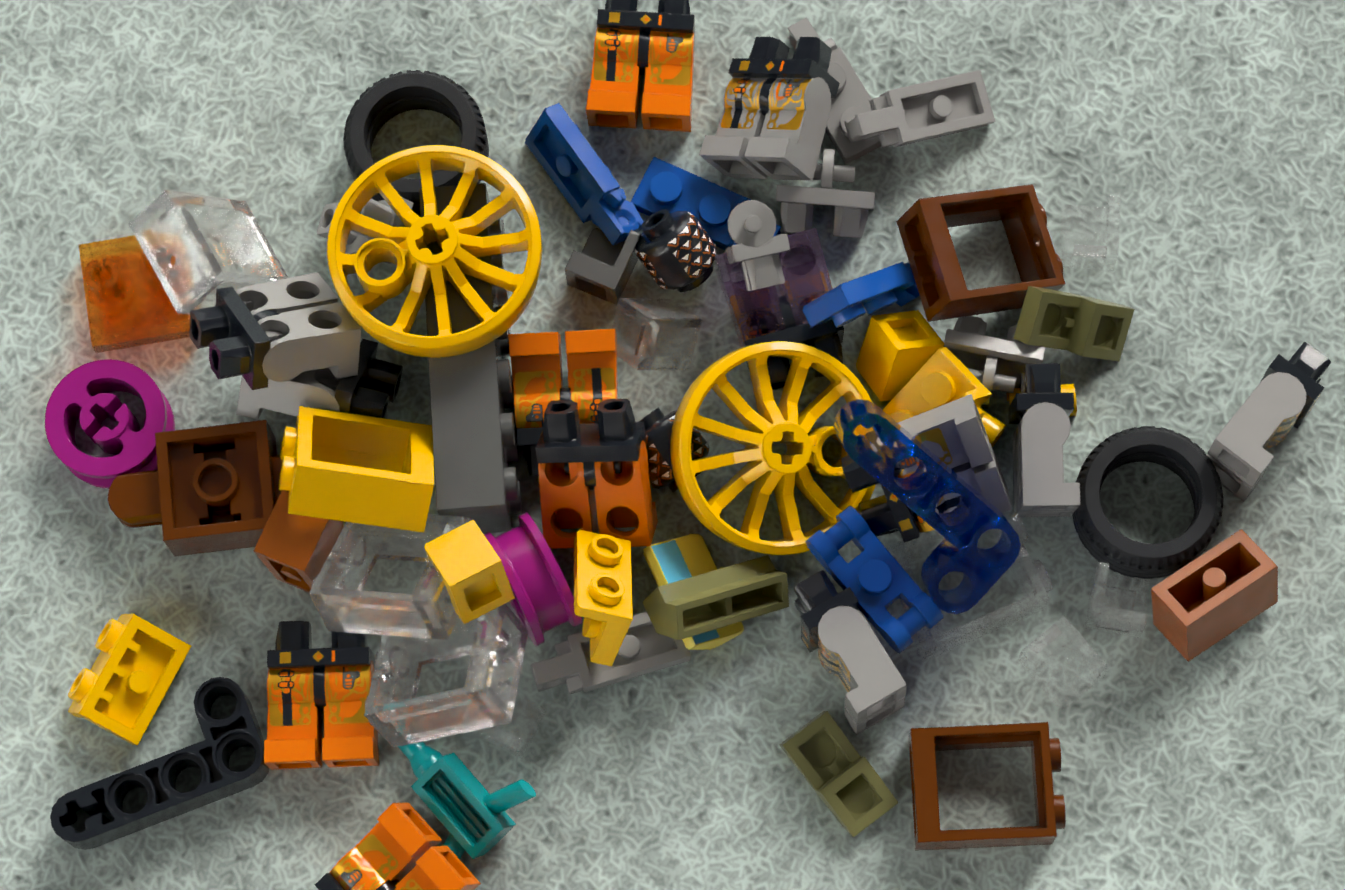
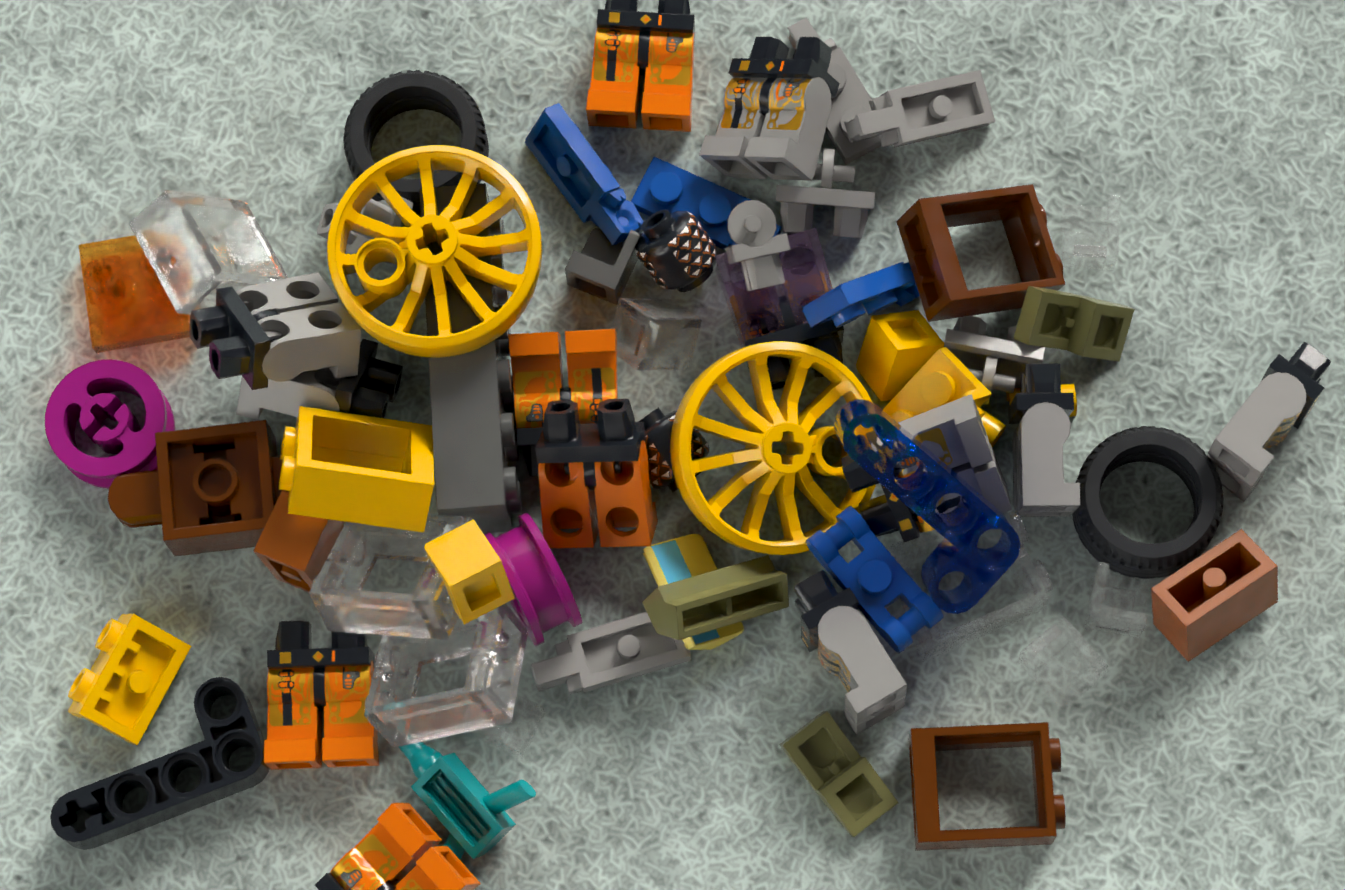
(603, 592): yellow bracket -> none

